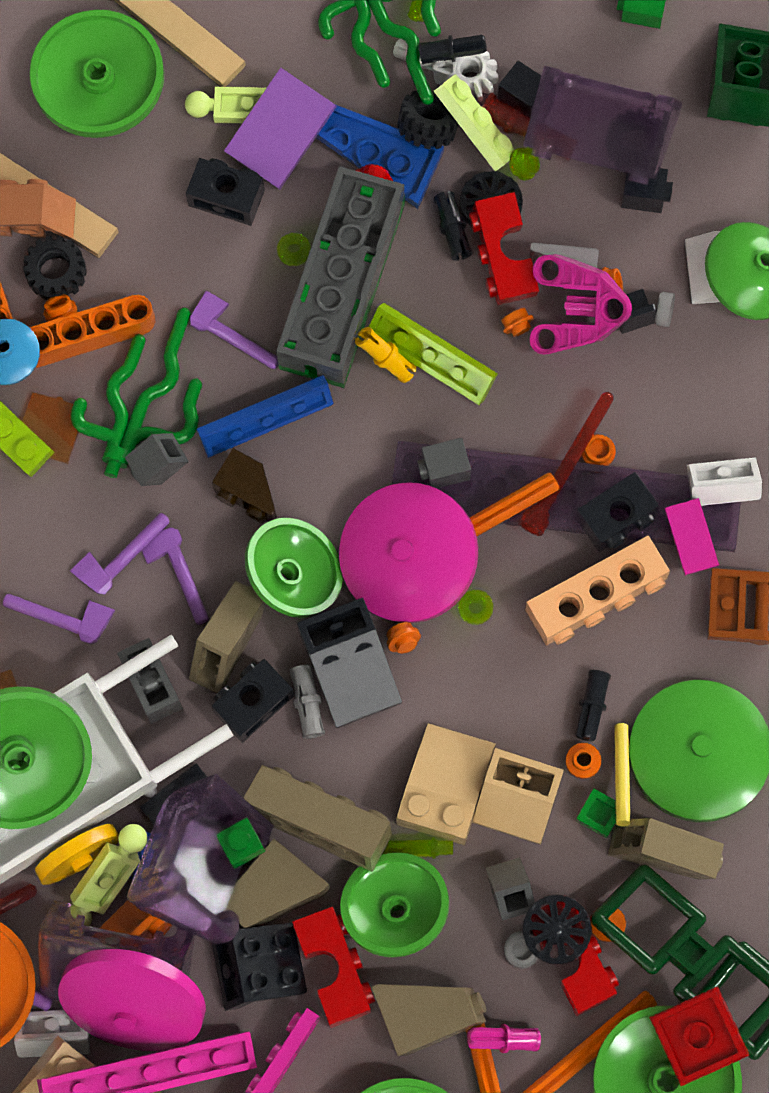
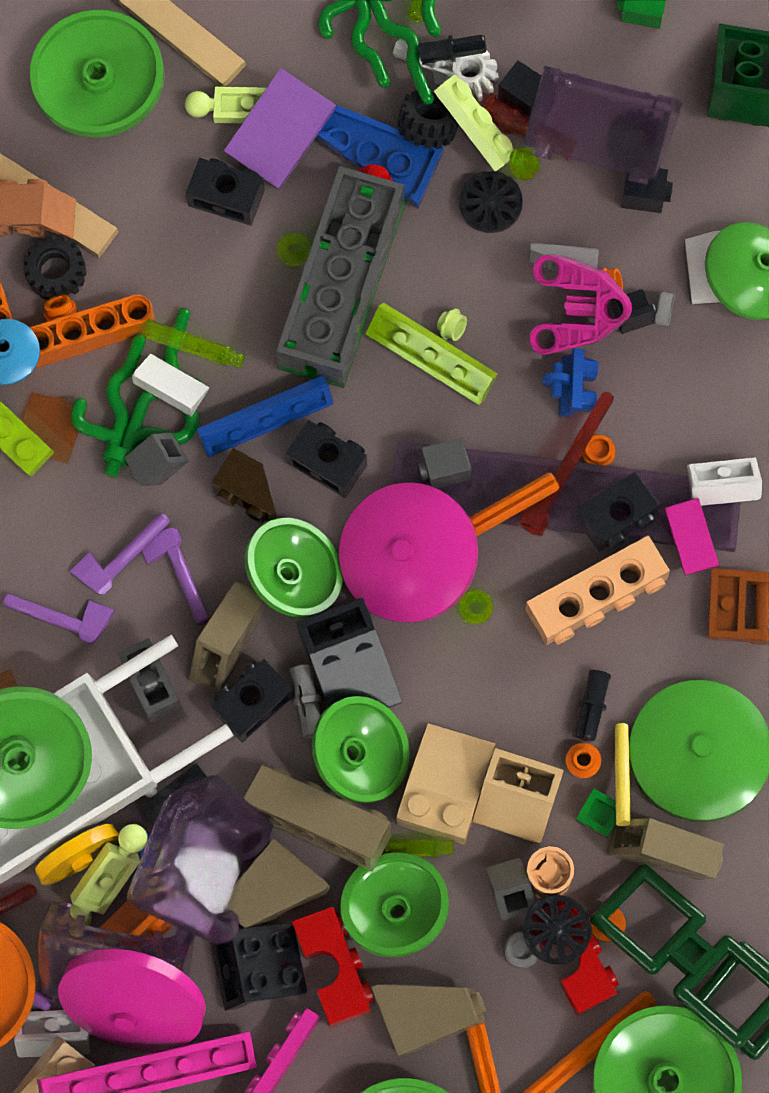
(170, 384): none -> white slope
(191, 344): none -> clear neon green piece
(205, 317): medium lavender piece -> none
(240, 843): green plate -> none
(336, 475): none -> black brick
(376, 746): none -> bright green dish
(385, 354): yellow pin -> none
(402, 638): orange plate -> none
(452, 325): none -> yellowish green plate
(453, 225): black pin -> none
(504, 1038): dark pink axle -> none
(508, 278): red arch -> none
(517, 322): orange plate -> none
(550, 872): none -> light nougat wheel
(568, 380): none -> blue hips
(699, 1036): red tile -> none

